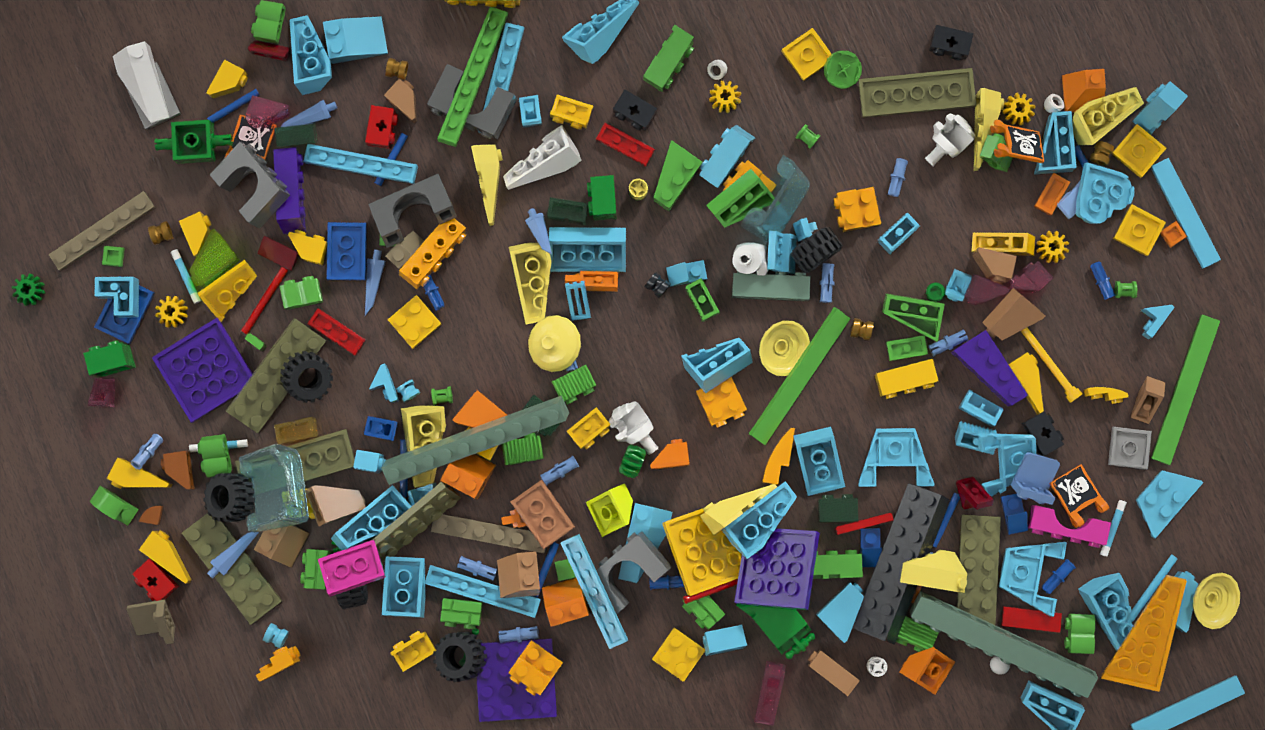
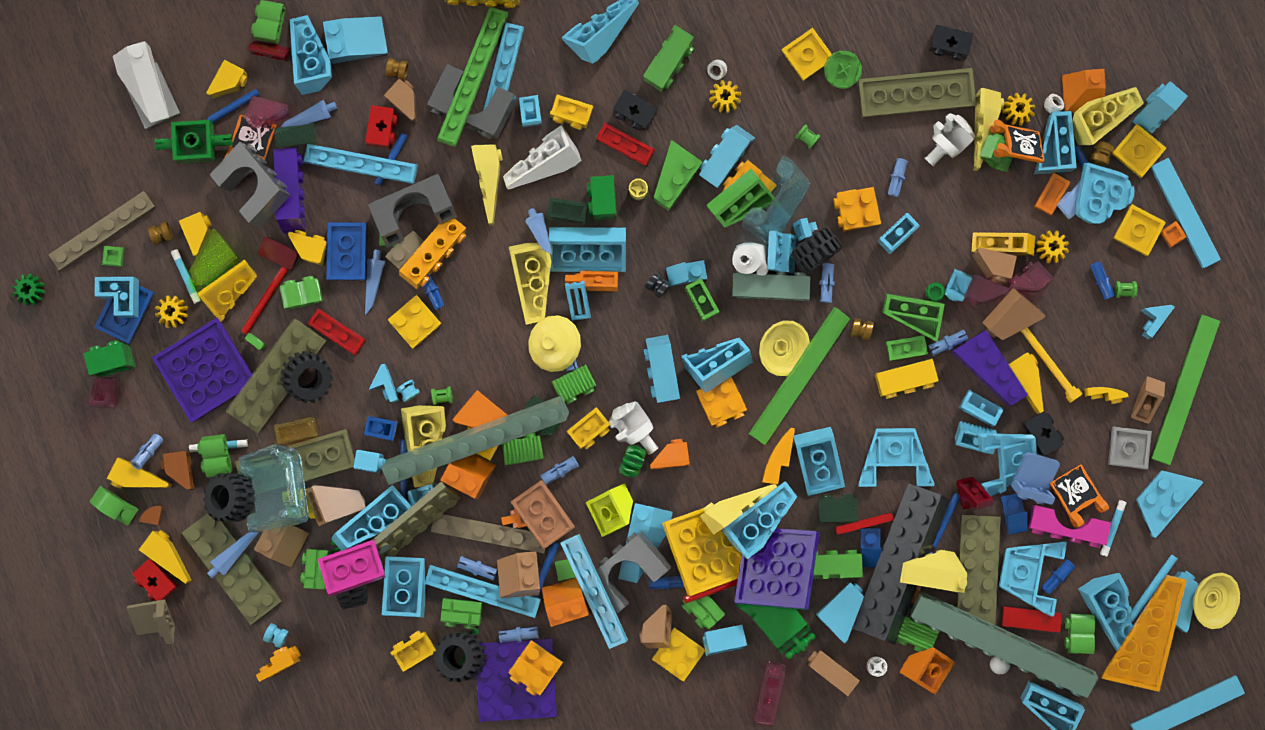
(657, 629): none -> medium nougat slope
(661, 369): none -> medium azure wedge

